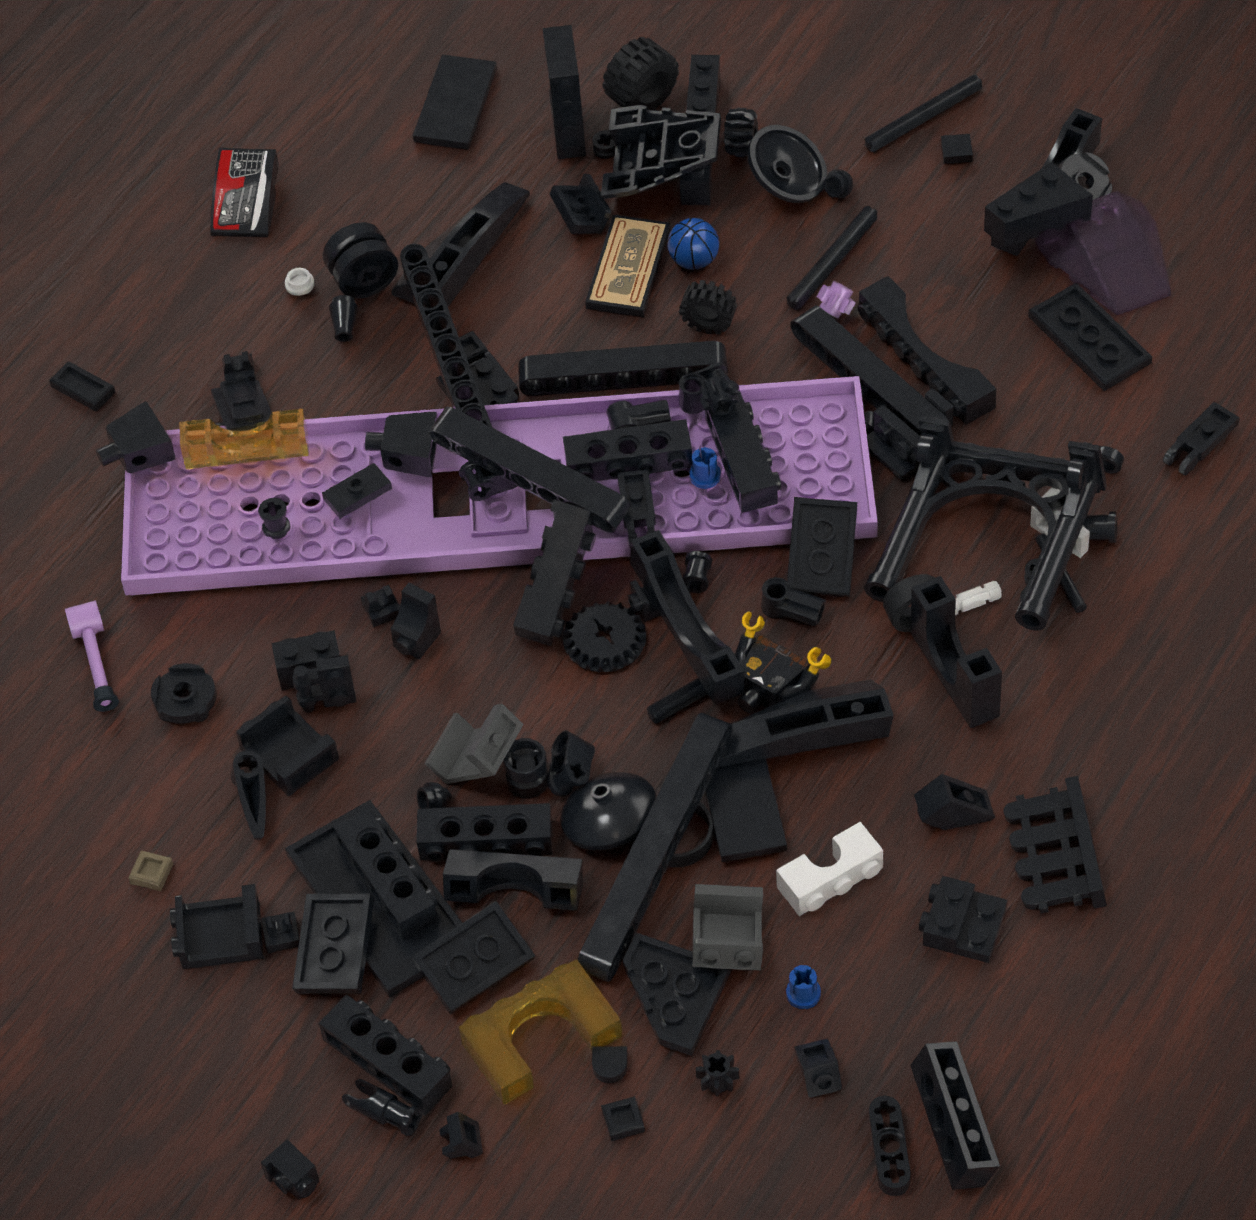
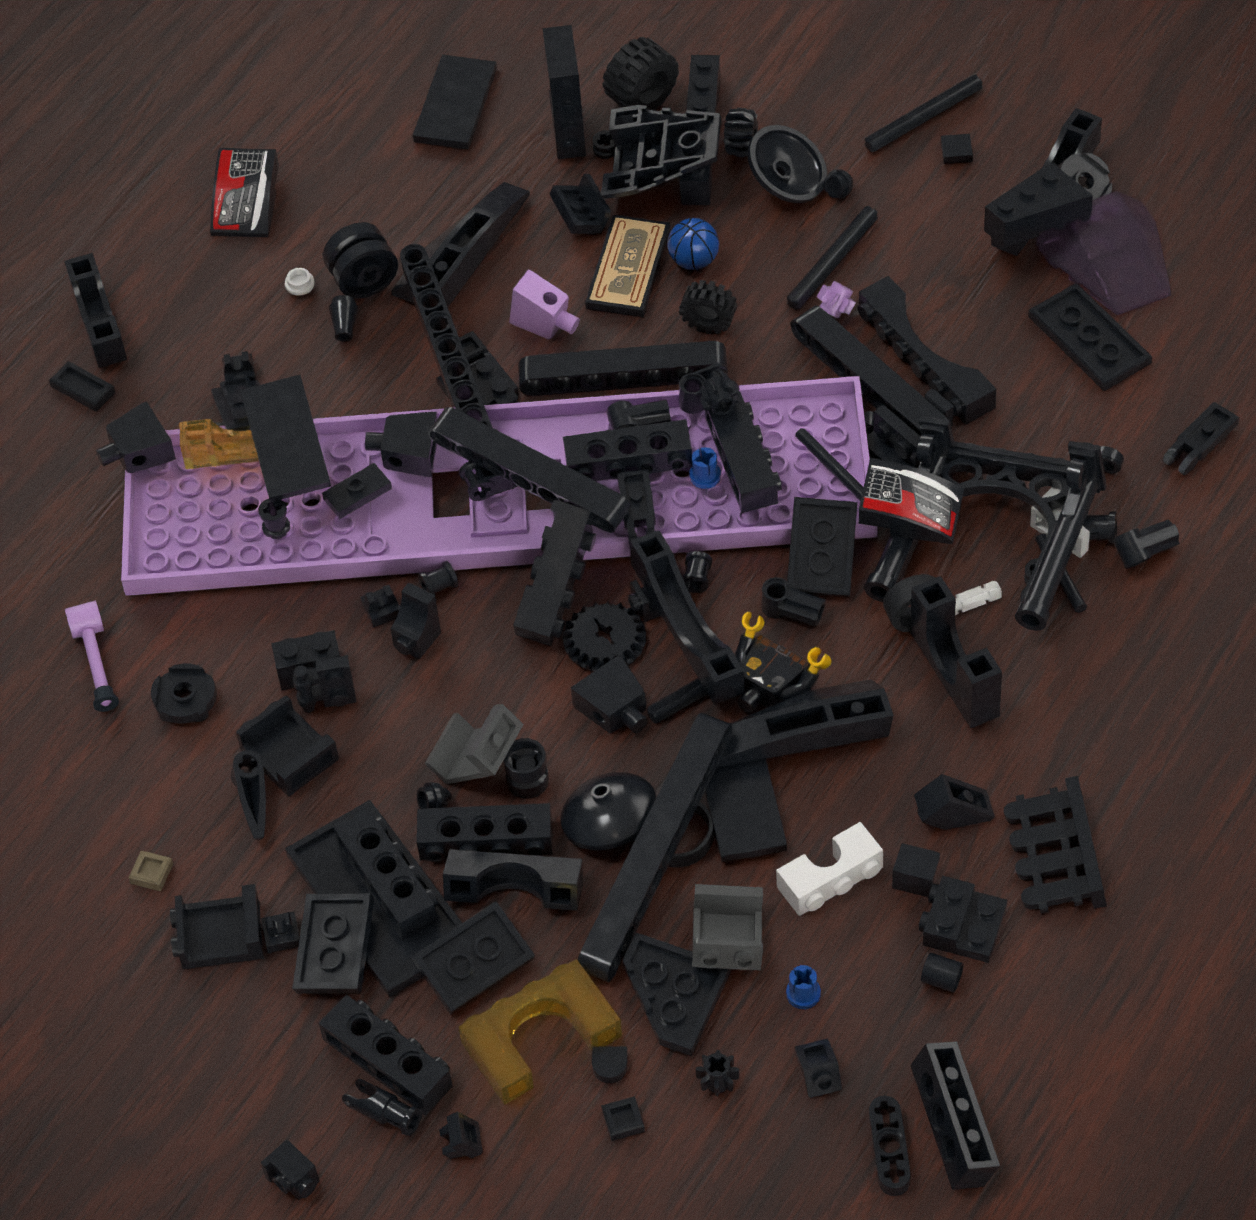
(95, 310): none -> black arch
(285, 438): none -> black tile
(438, 579): none -> black bush
(540, 307): none -> lavender torso
(569, 763): black piece -> none
(611, 697): none -> black torso
(830, 462): none -> black bar
(910, 502): none -> slope
(915, 870): none -> black panel
(942, 972): none -> black beam
(1140, 545): none -> black piece

